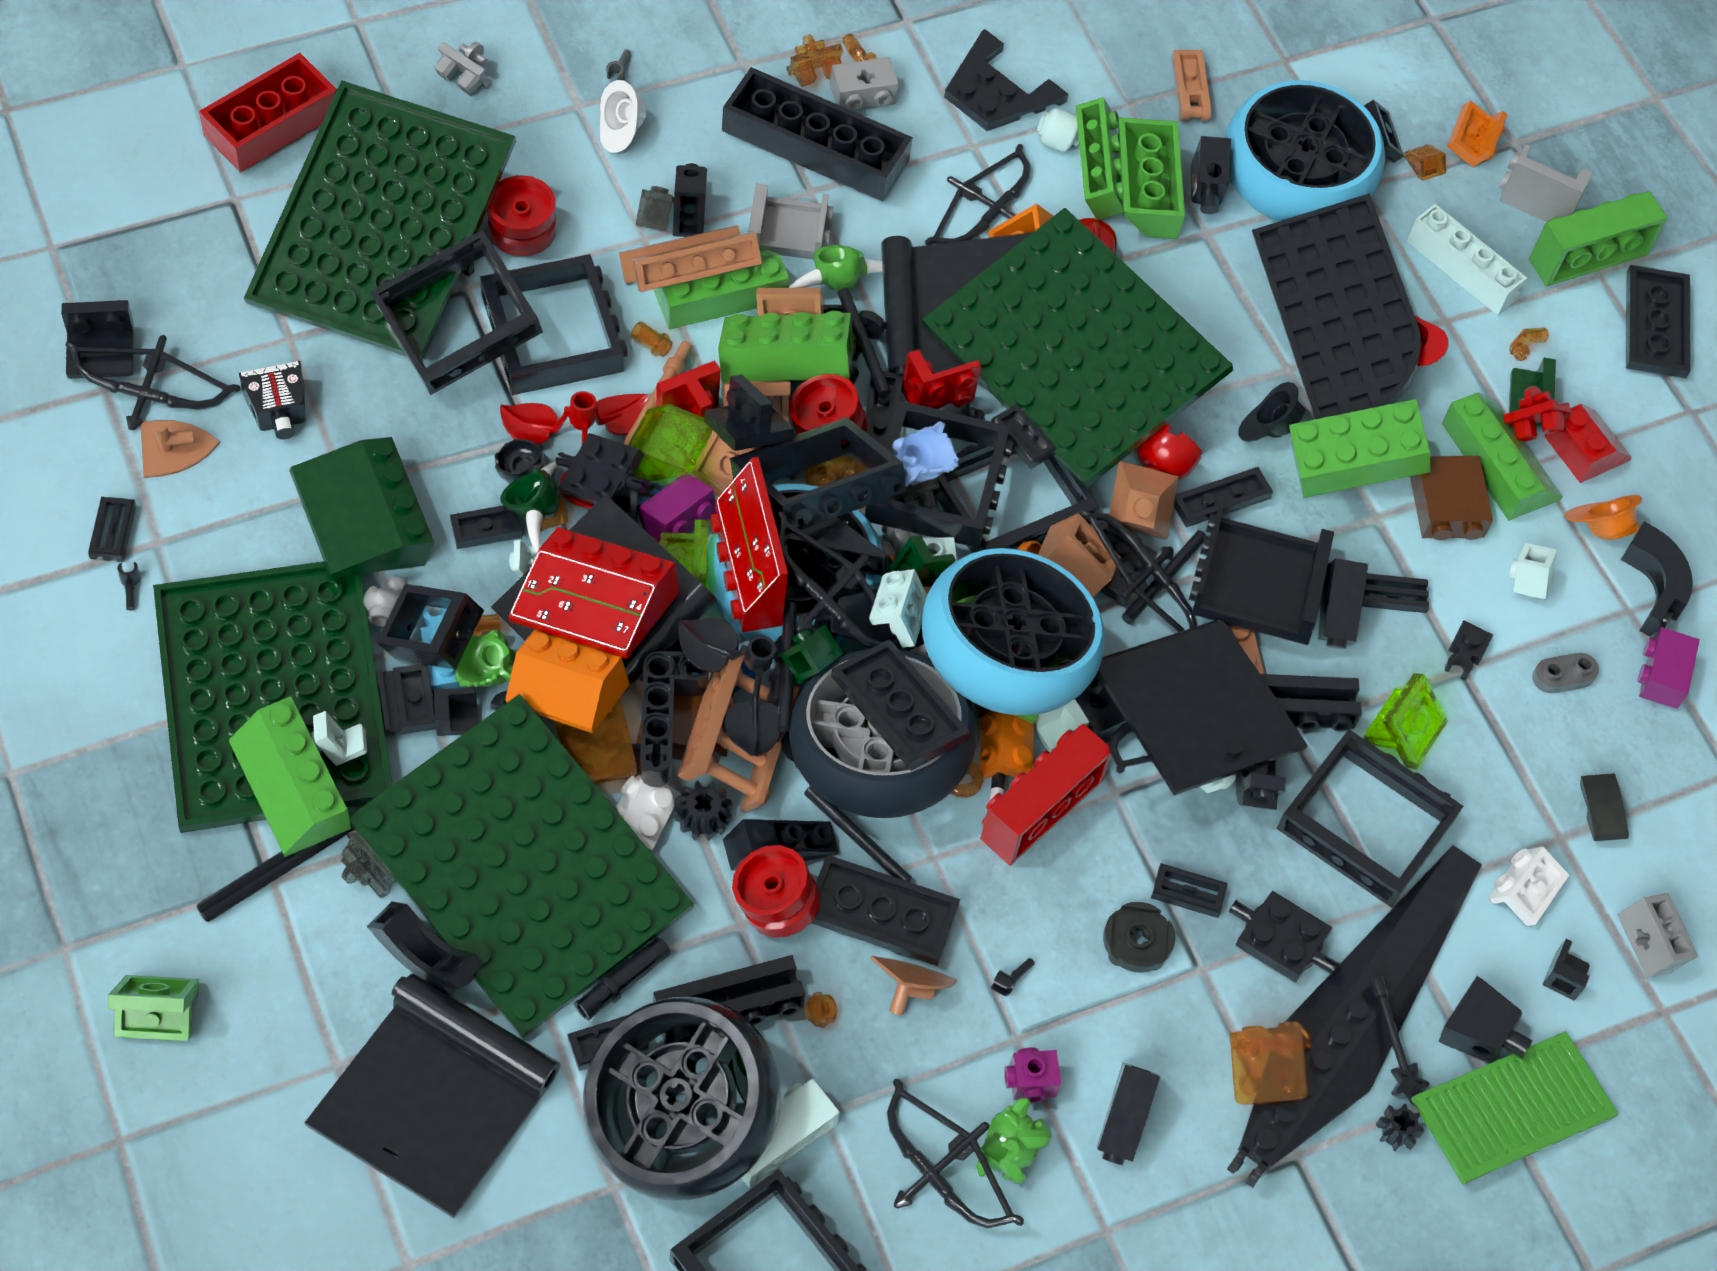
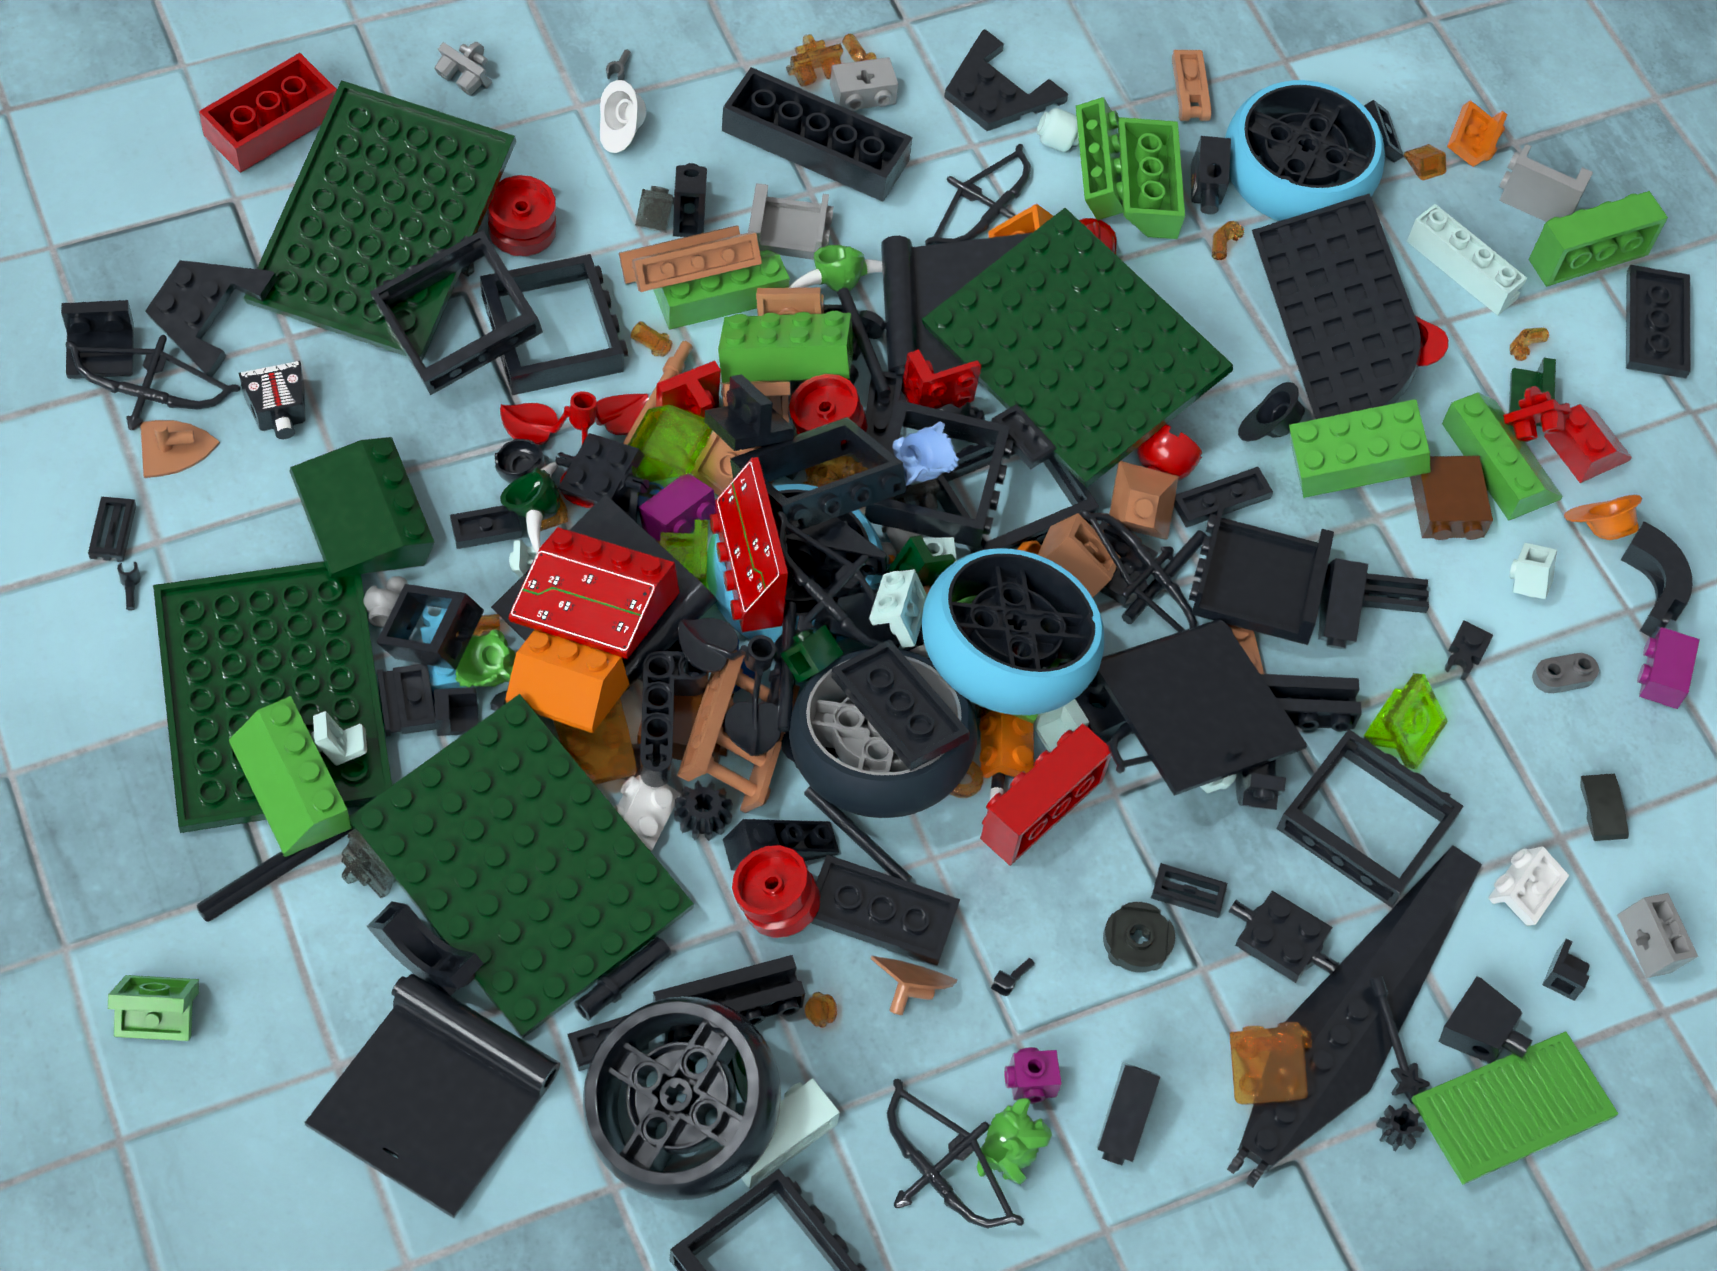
(193, 300): none -> black wing
(1228, 231): none -> clear orange arm

